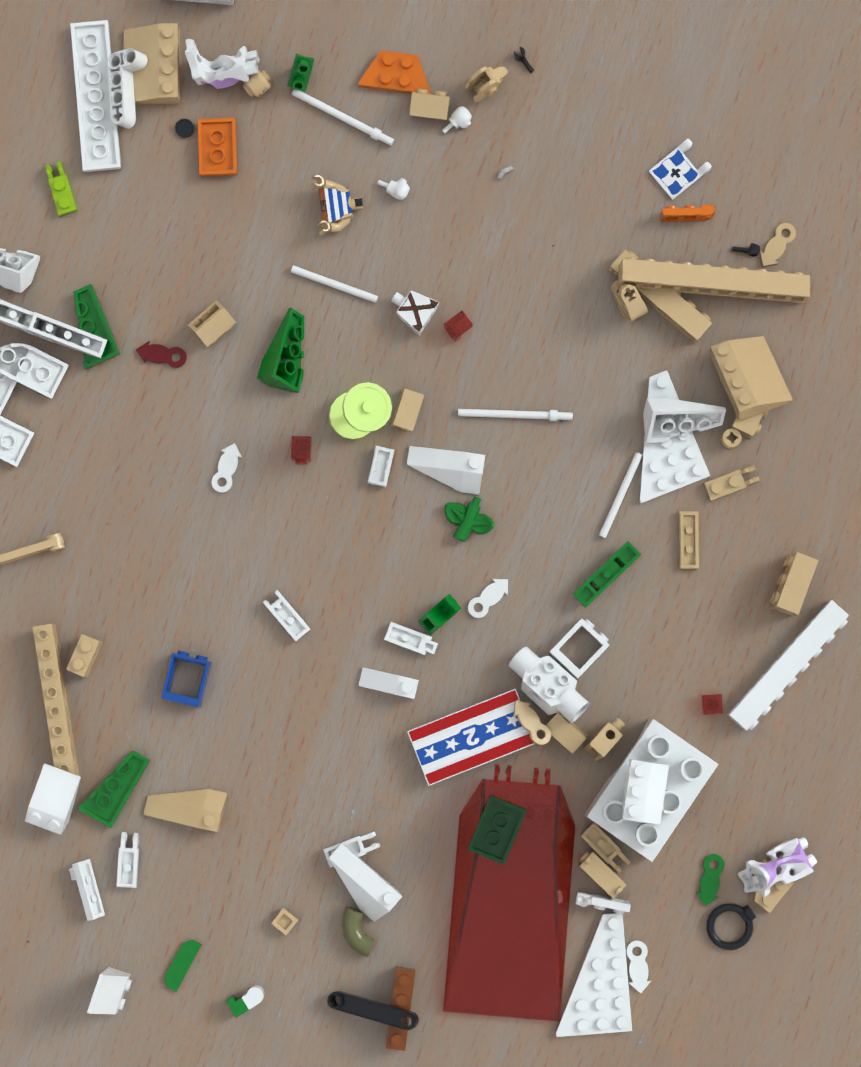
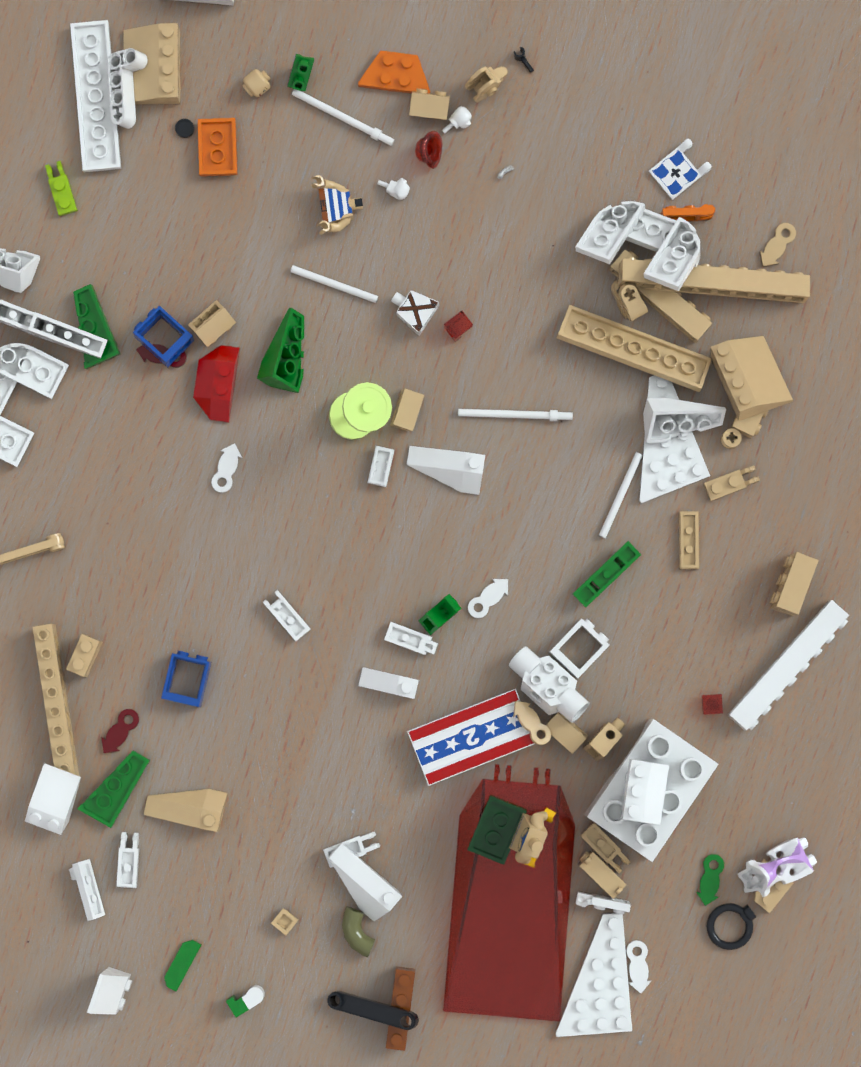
(119, 732): none -> dark red brick
(176, 349): none -> blue window
(216, 382): none -> red wedge
(223, 70): white hips -> none
(301, 449): clear red brick -> none
(429, 149): none -> clear red hat
(468, 519): green plant -> none
(531, 836): none -> tan torso
(634, 348): none -> tan plate
(673, 241): none -> white plate
(752, 251): black hand -> none

